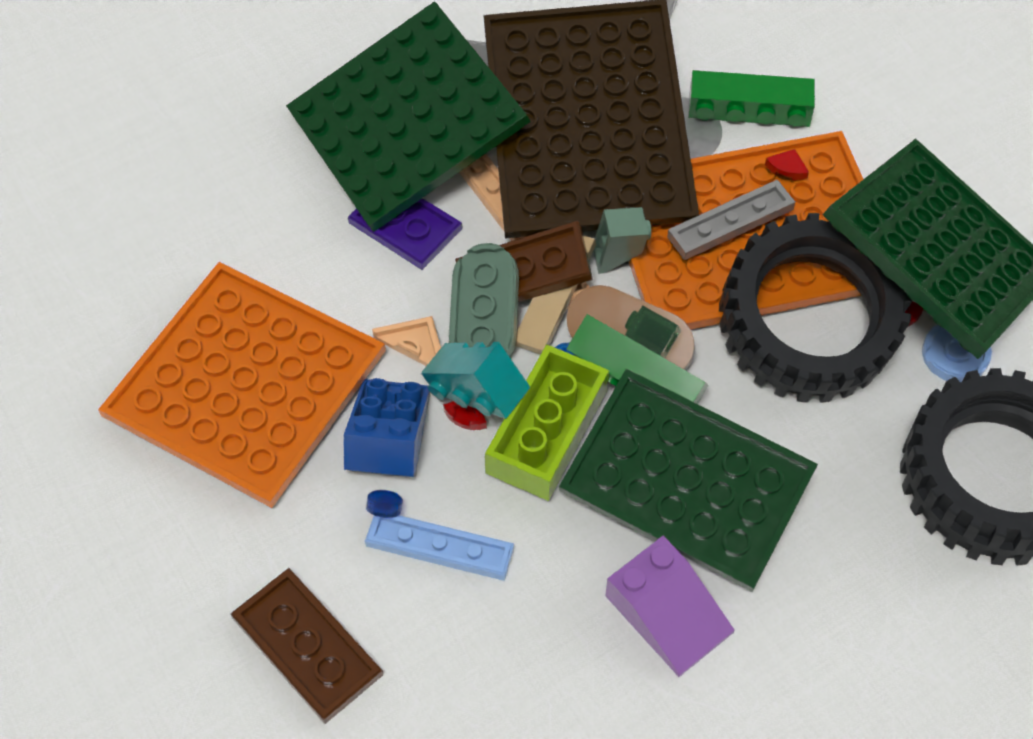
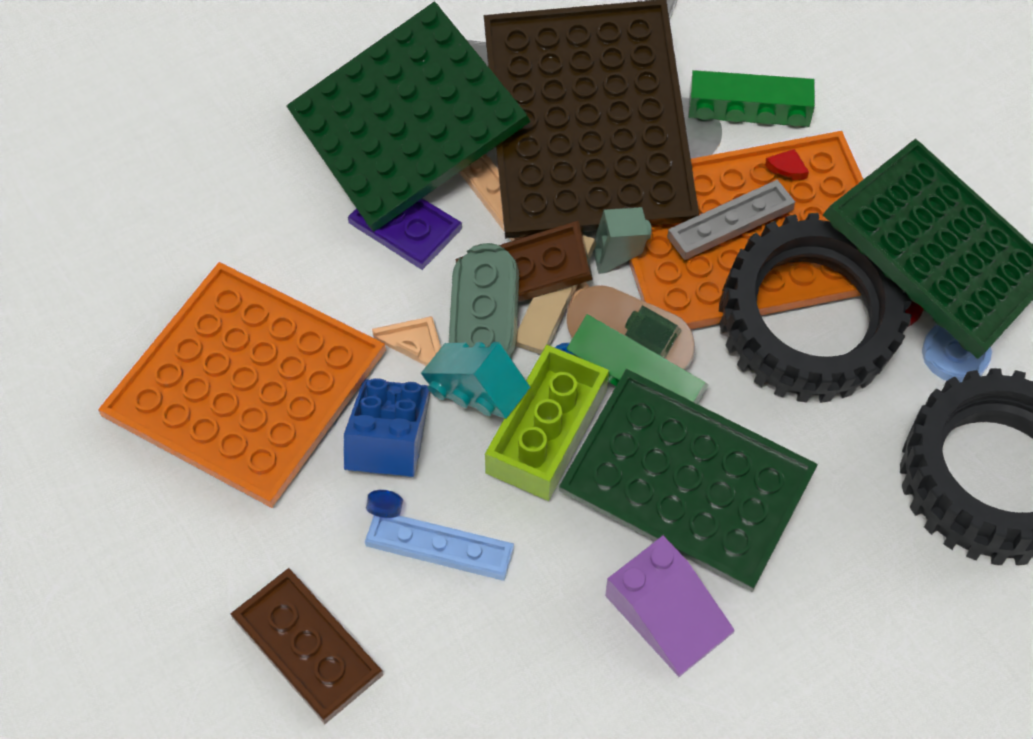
(466, 418): red tile -> none

